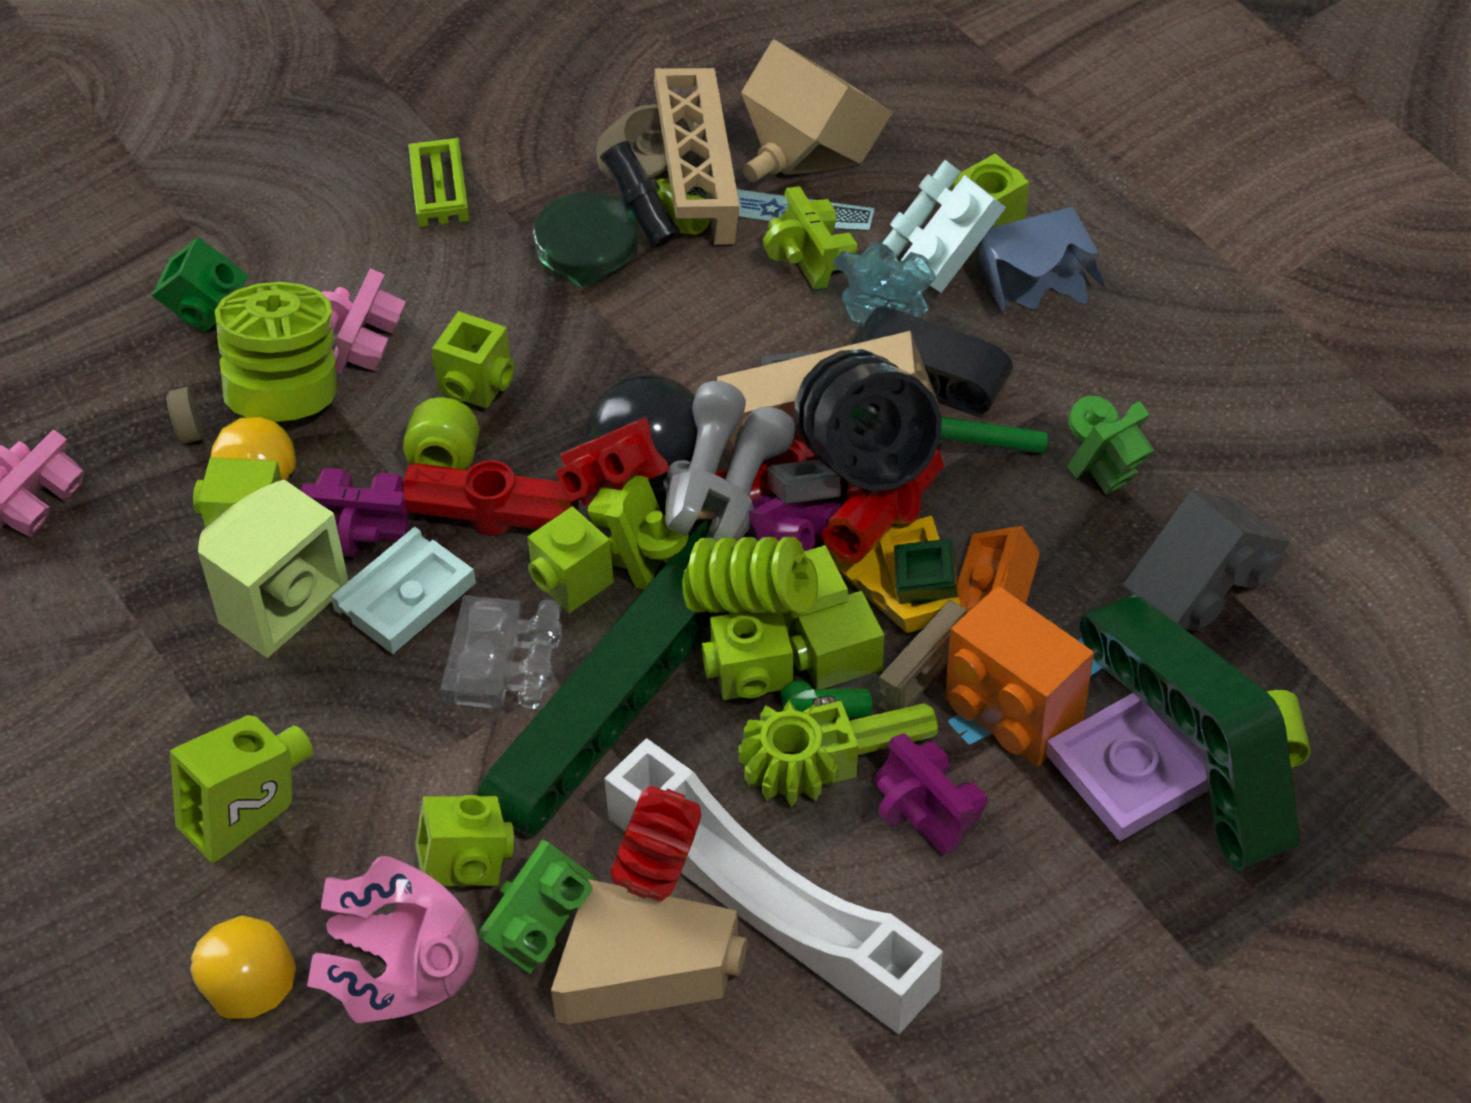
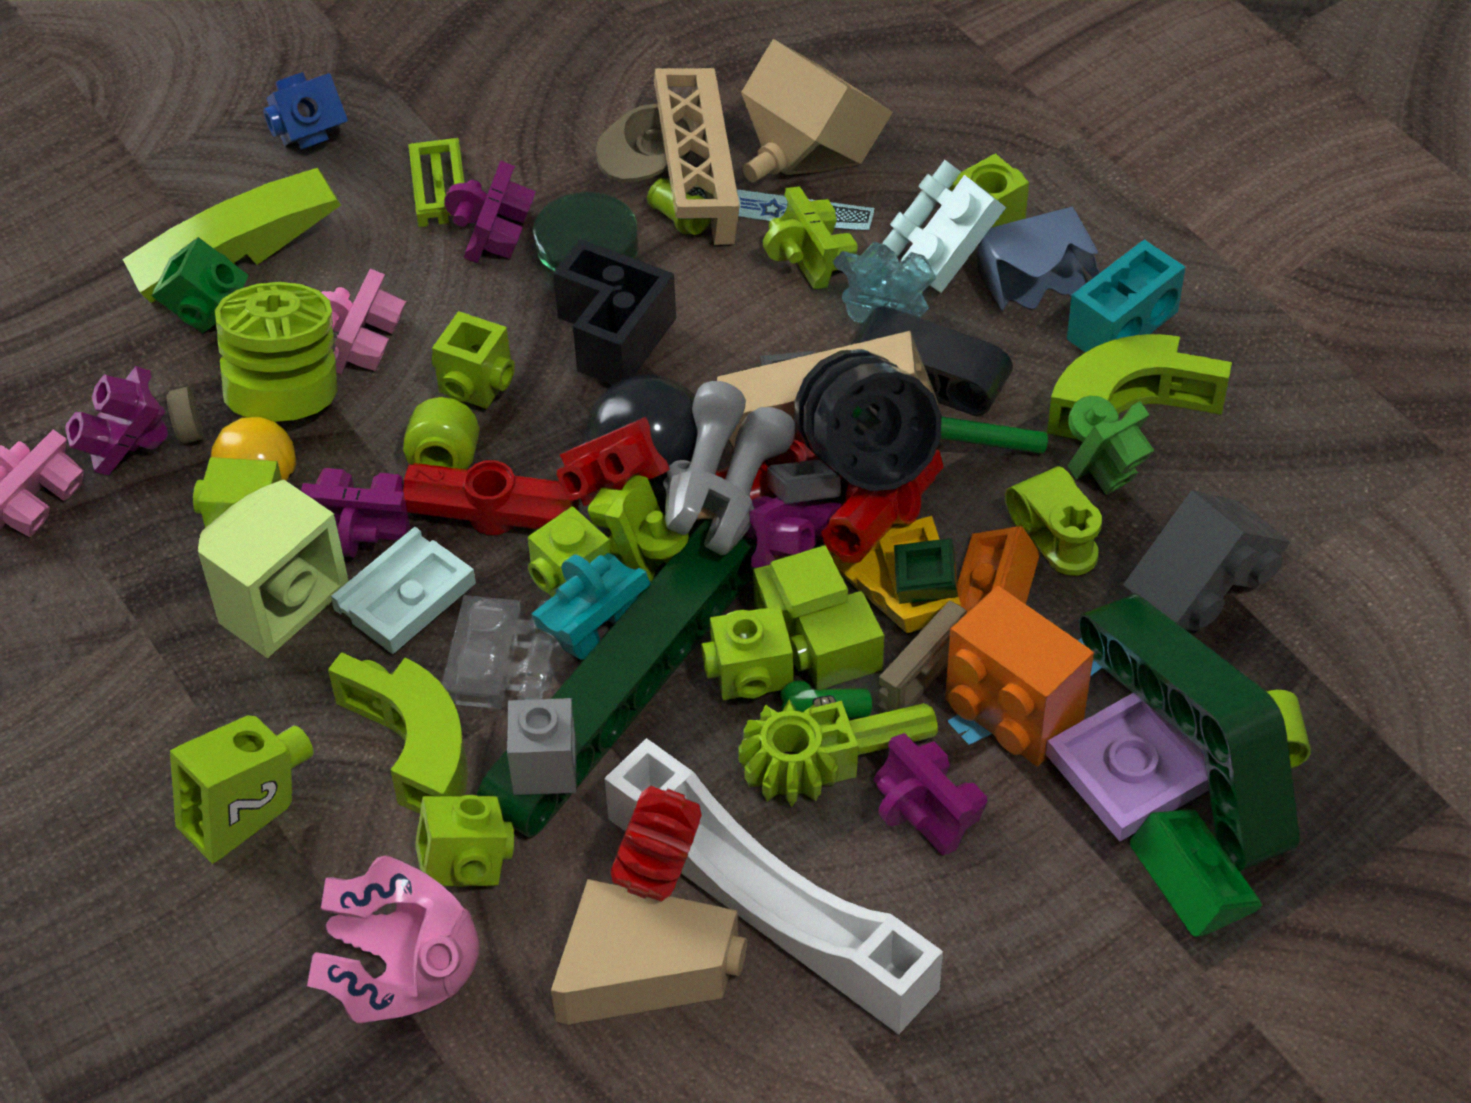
(126, 420): none -> magenta hips
(243, 967): yellow hair -> none
(246, 224): none -> lime slope
(316, 97): none -> blue brick
(419, 712): none -> lime arch
(472, 205): none -> magenta hips
(536, 906): bright green hips -> none
(541, 746): none -> light grey brick
(587, 599): none -> teal hips
(615, 307): none -> black brick
(639, 193): black pin -> none
(749, 576): lime piece -> none
(1057, 520): none -> lime piece
(1126, 298): none -> teal brick
(1139, 370): none -> lime arch
(1193, 871): none -> green slope

